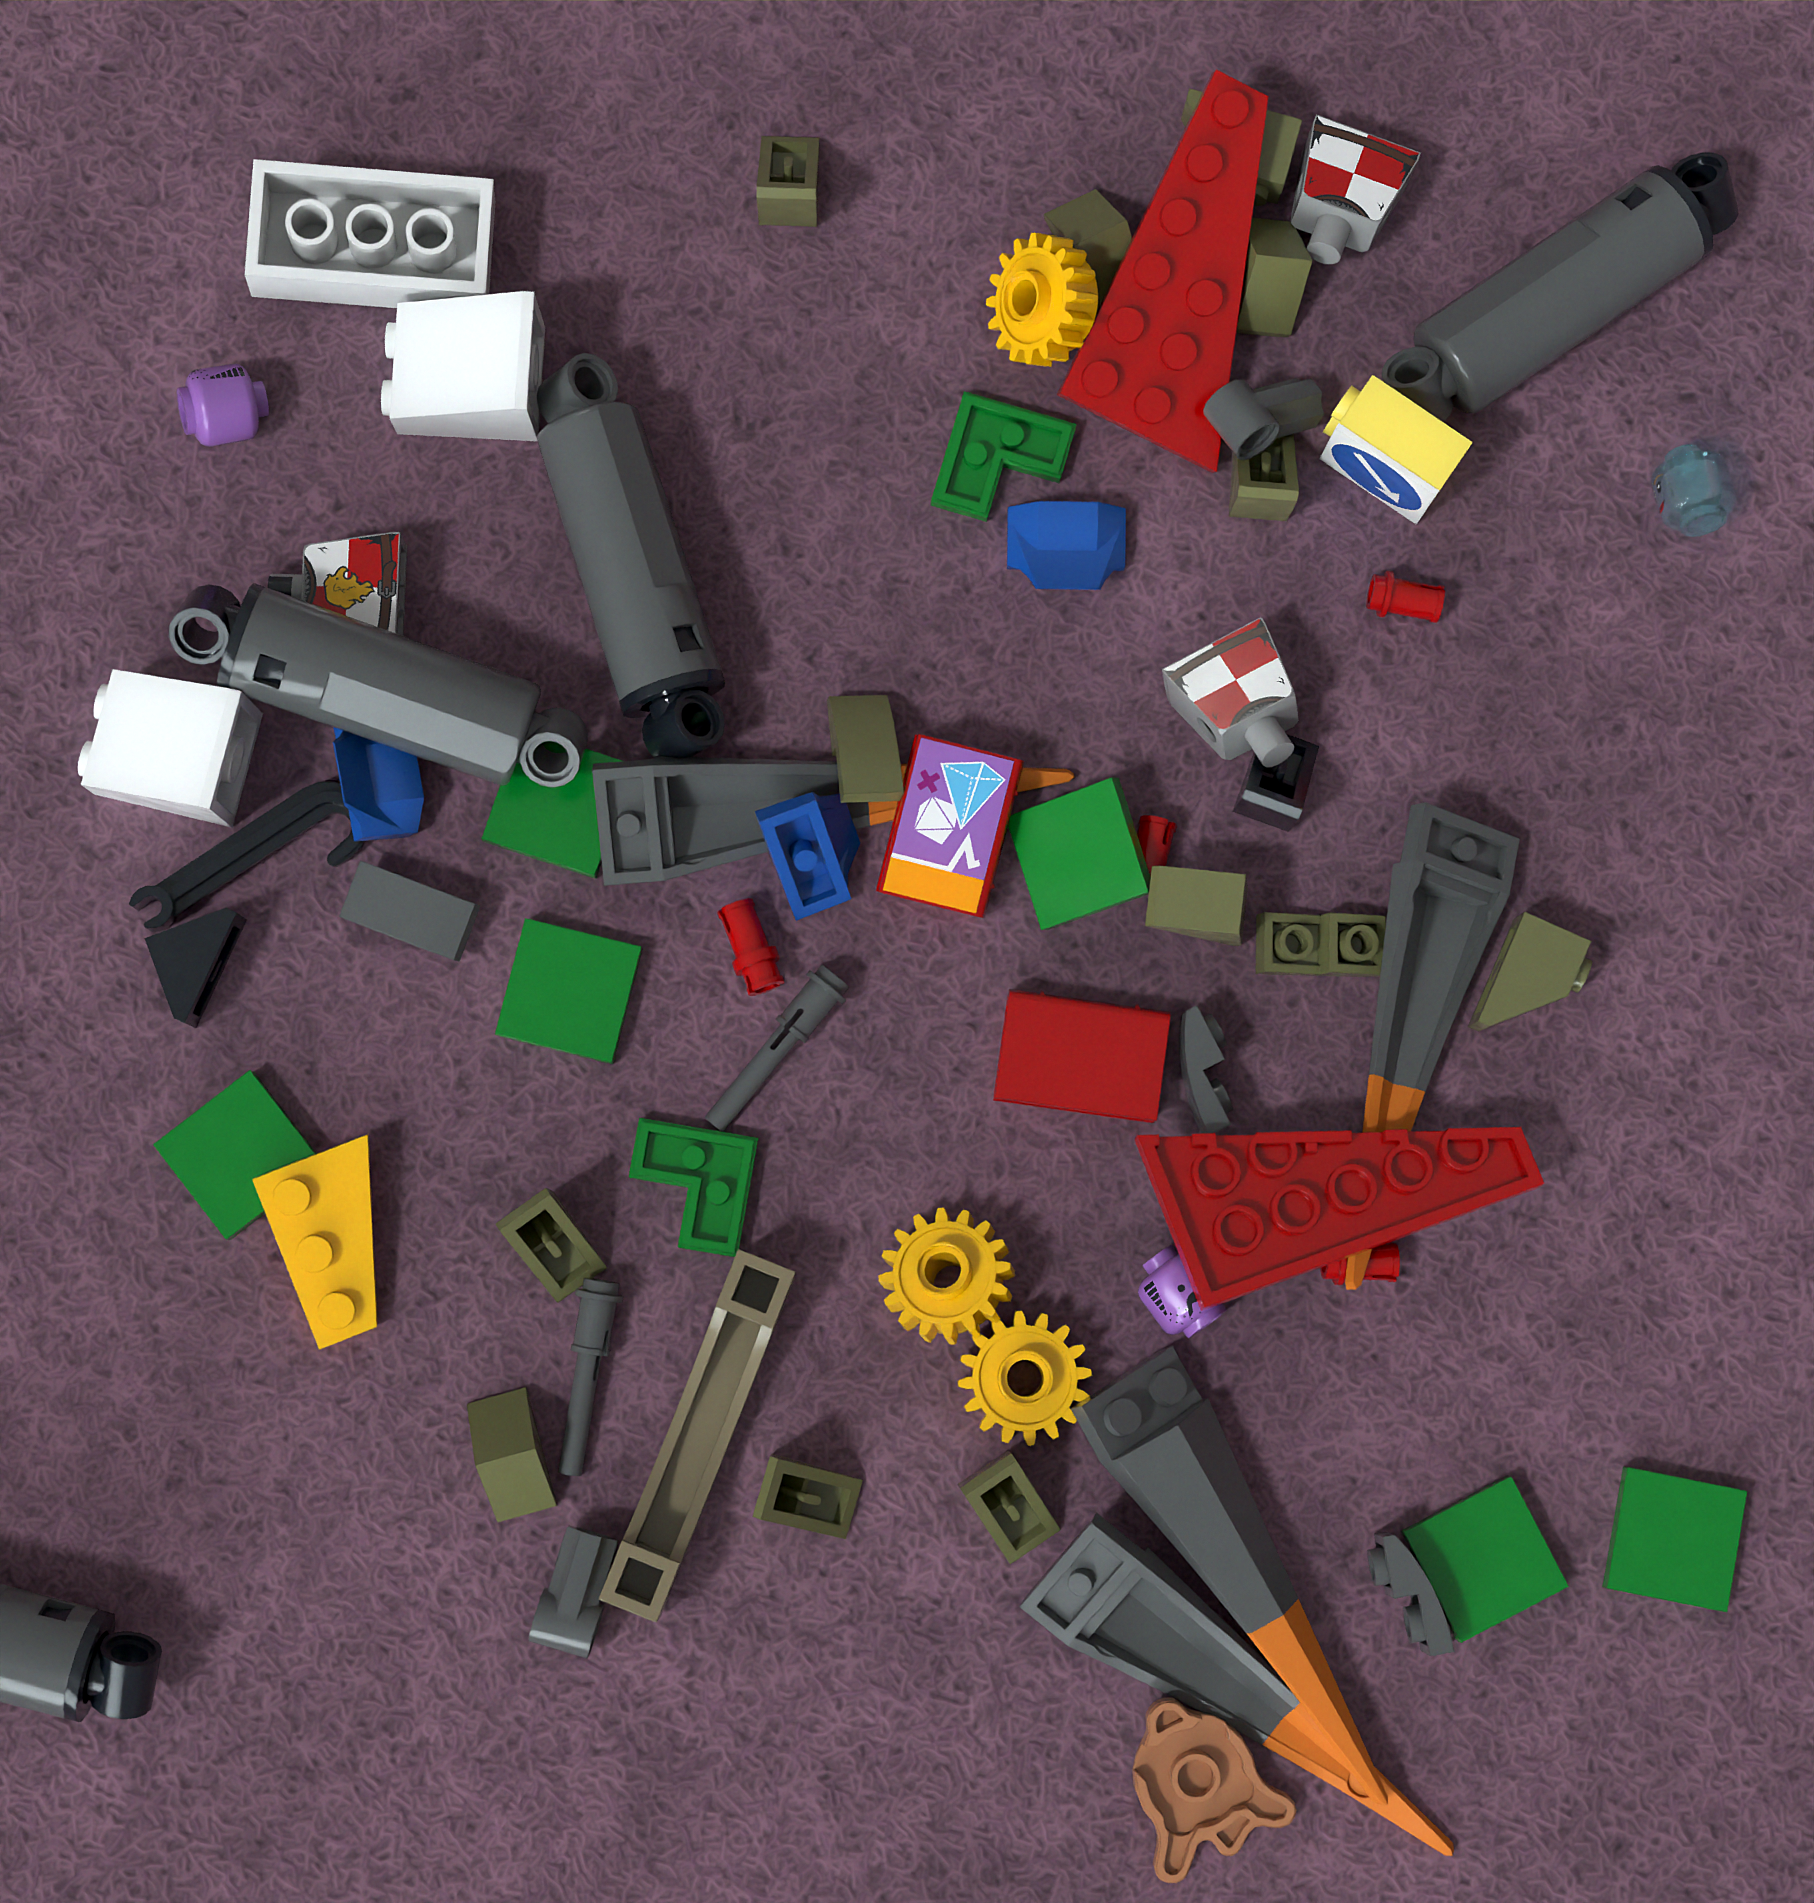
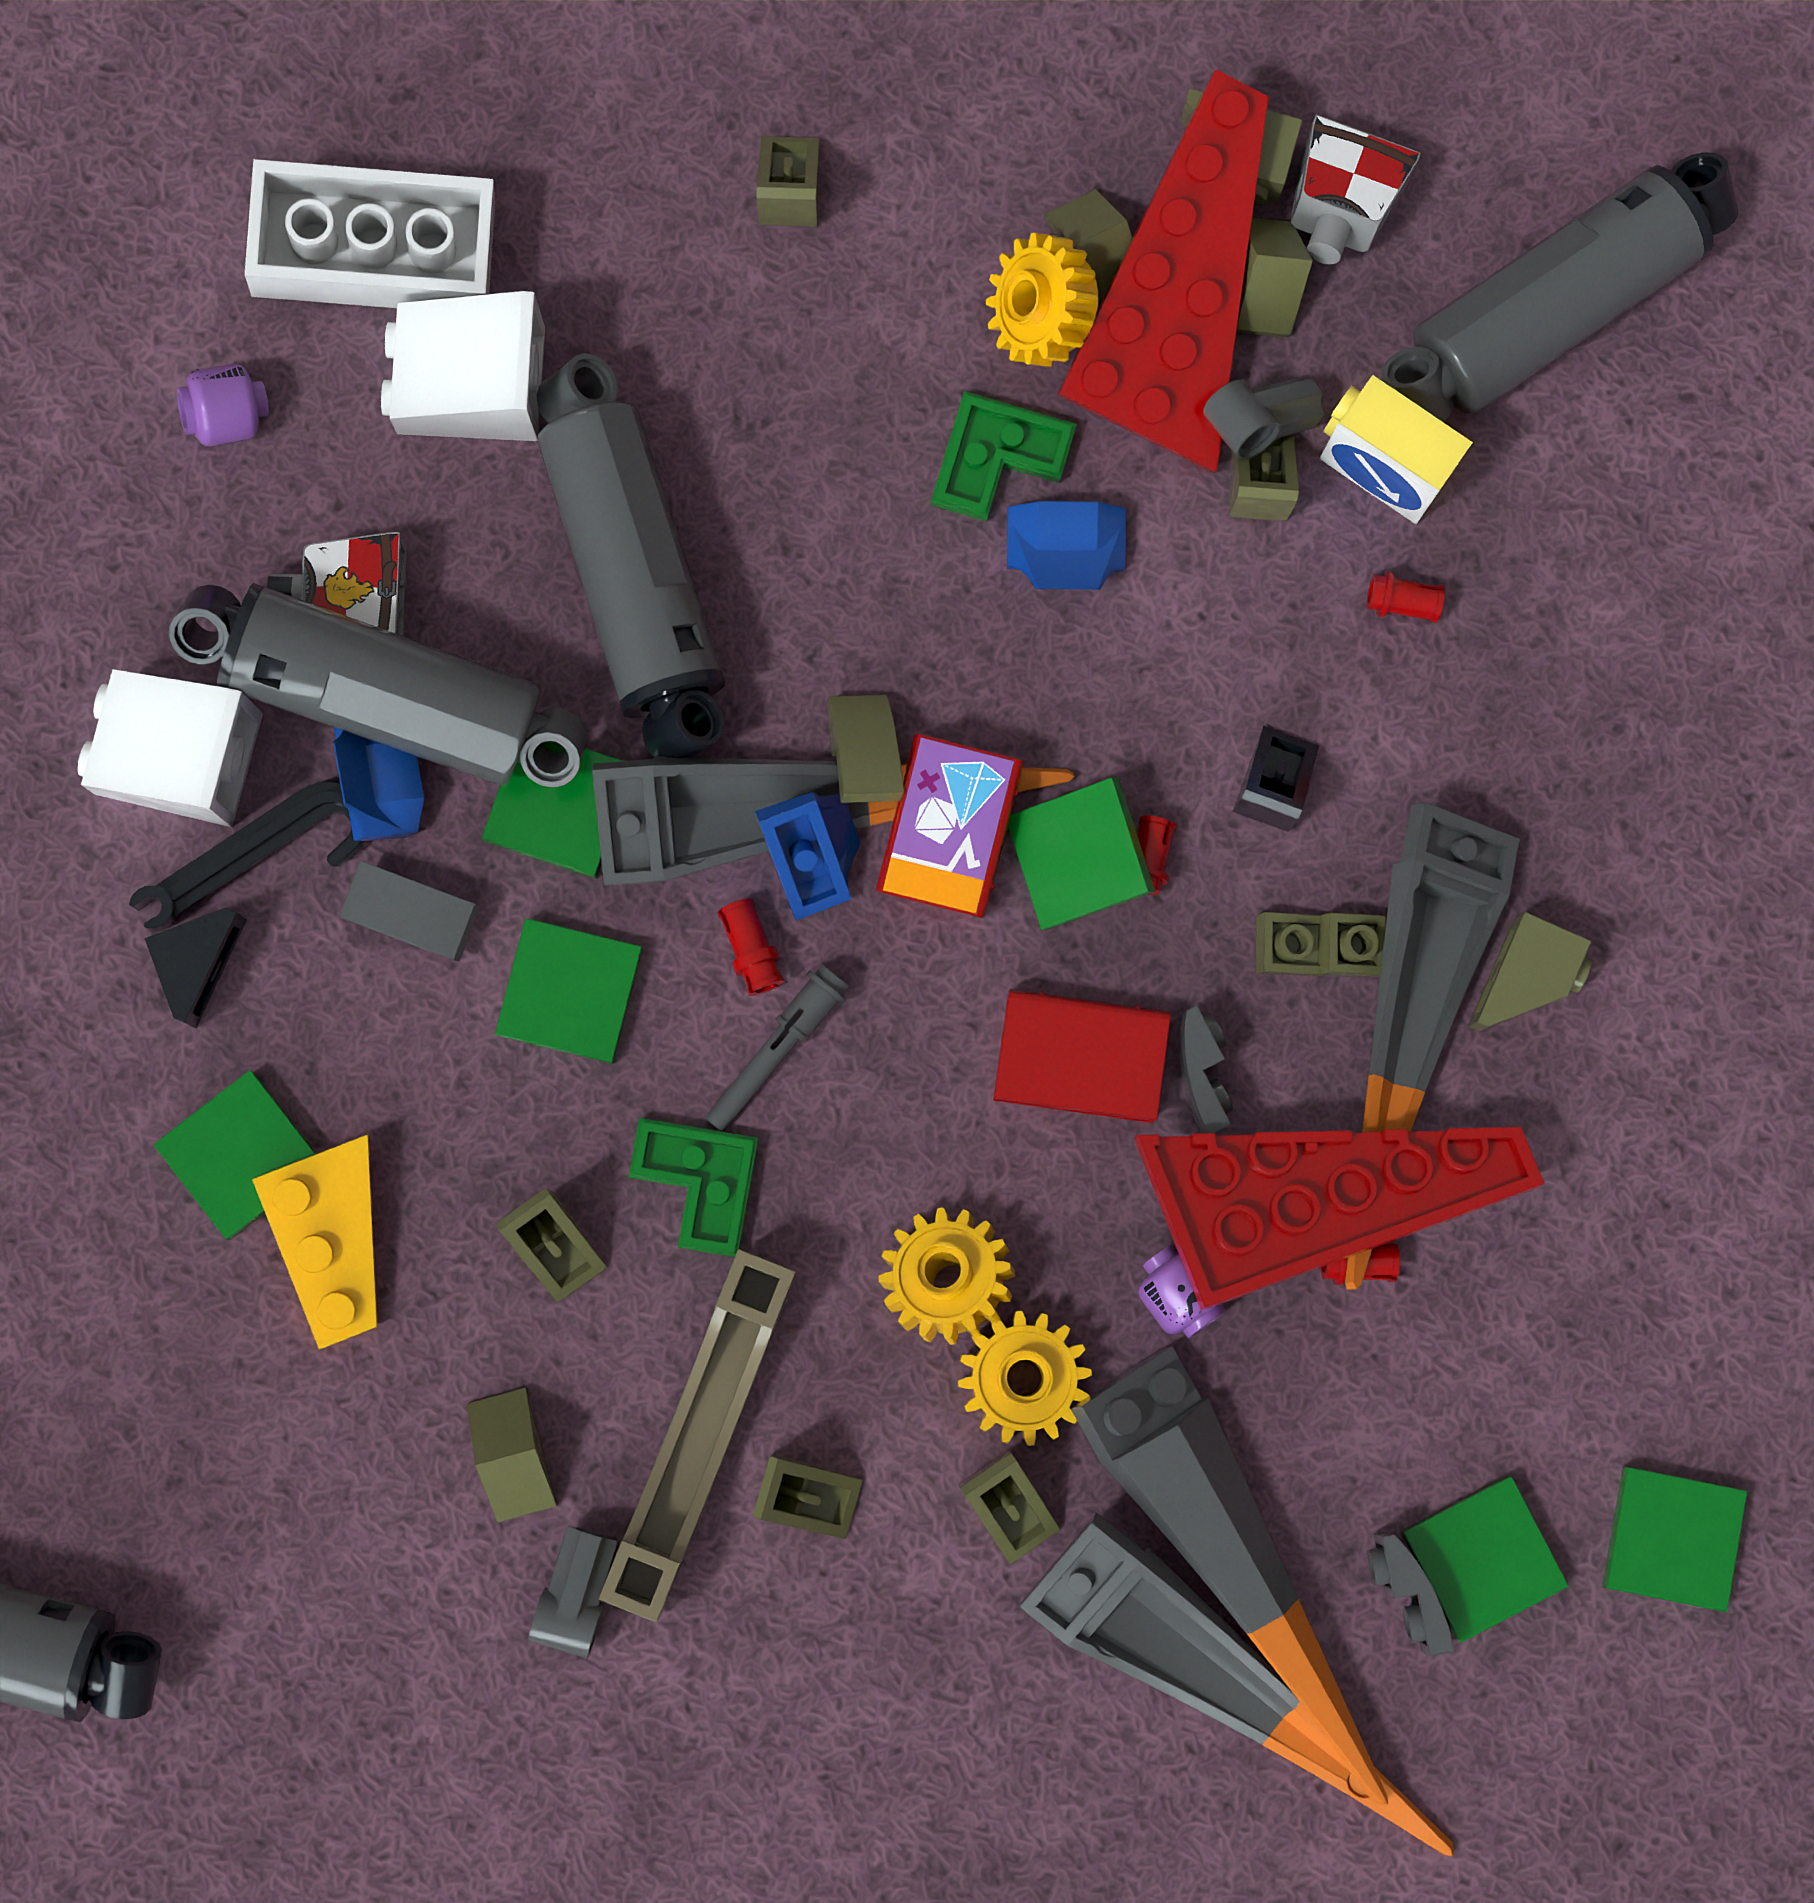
(591, 1342): dark grey pin -> none
(1198, 903): olive slope -> none
(1200, 1786): nougat tile -> none
(1236, 695): torso -> none
(1693, 490): clear light blue head -> none

